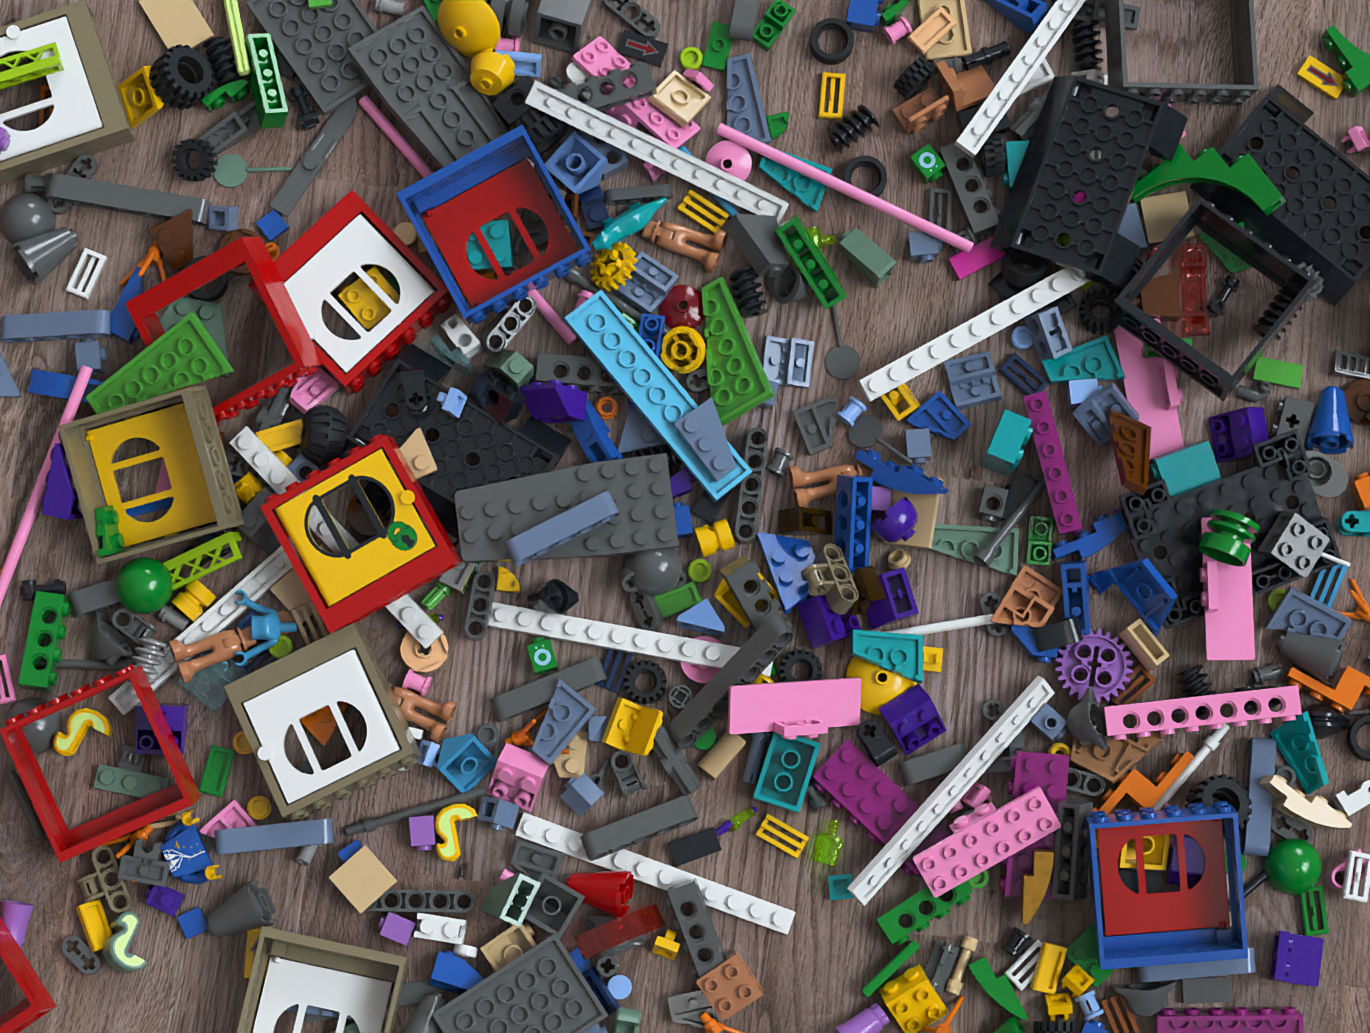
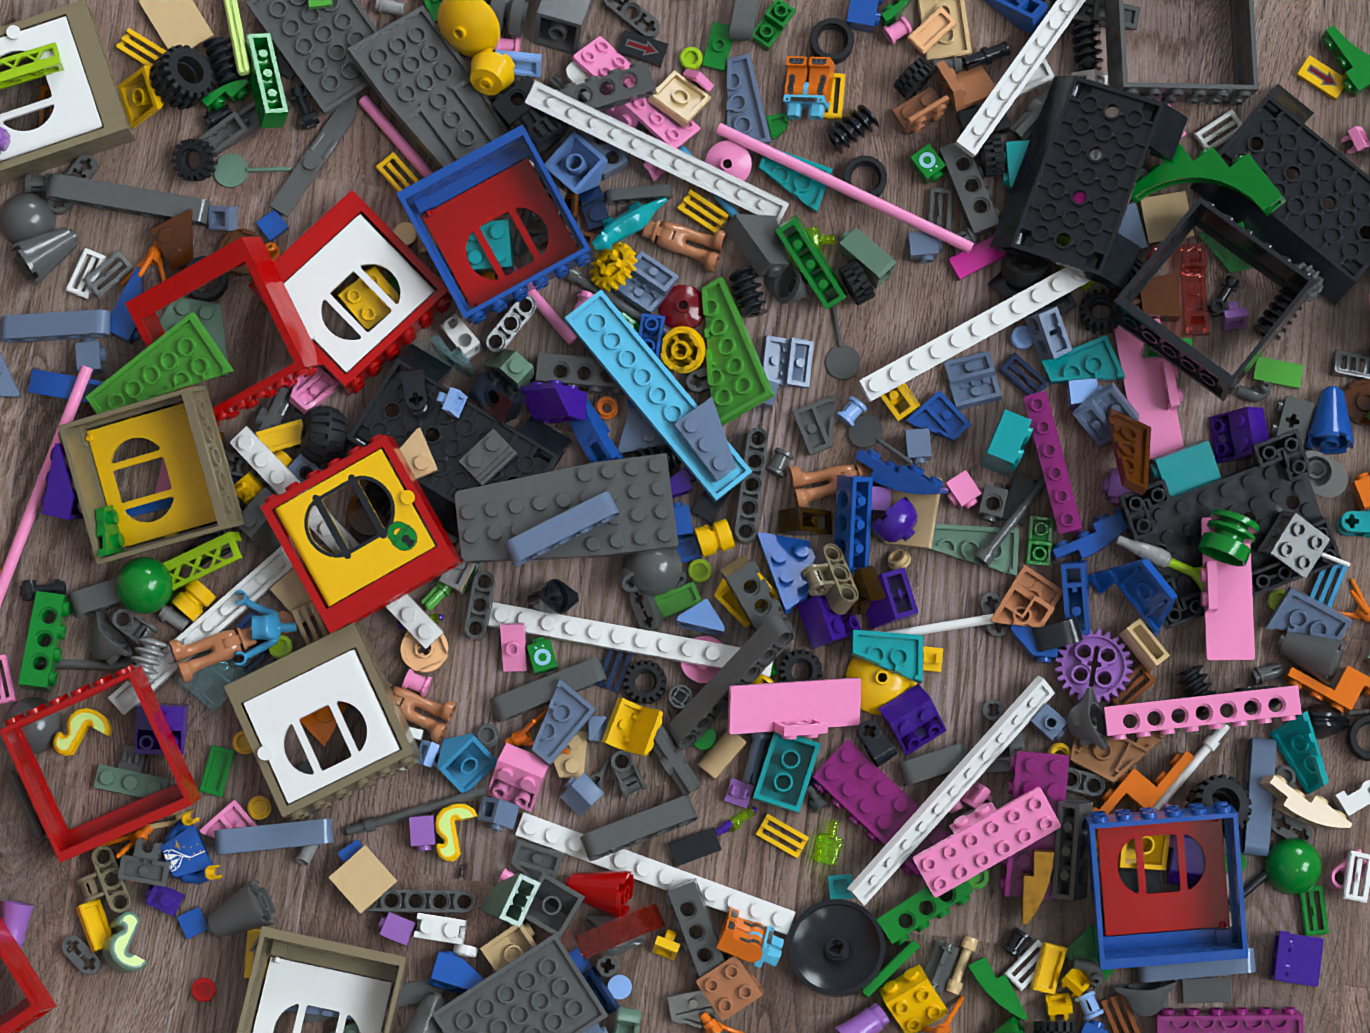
(92, 286): none -> dark grey tile
(126, 40): none -> yellow tile
(204, 989): none -> red tile
(217, 116): none -> black pin
(386, 161): none -> yellow tile
(488, 457): none -> dark grey plate
(507, 581): yellow tile -> none
(514, 647): none -> bright pink plate
(688, 549): none -> blue tile
(738, 793): none -> medium lavender tile
(749, 940): none -> orange hips
(808, 86): none -> hips
(831, 926): none -> black dish
(856, 282): none -> black tyre
(962, 491): none -> bright pink brick
(1091, 969): none -> dark grey arm
(1113, 487): none -> medium lavender brick
(1159, 558): none -> light grey piece
(1203, 142): none -> white tile
(1234, 317): none -> medium lavender tile

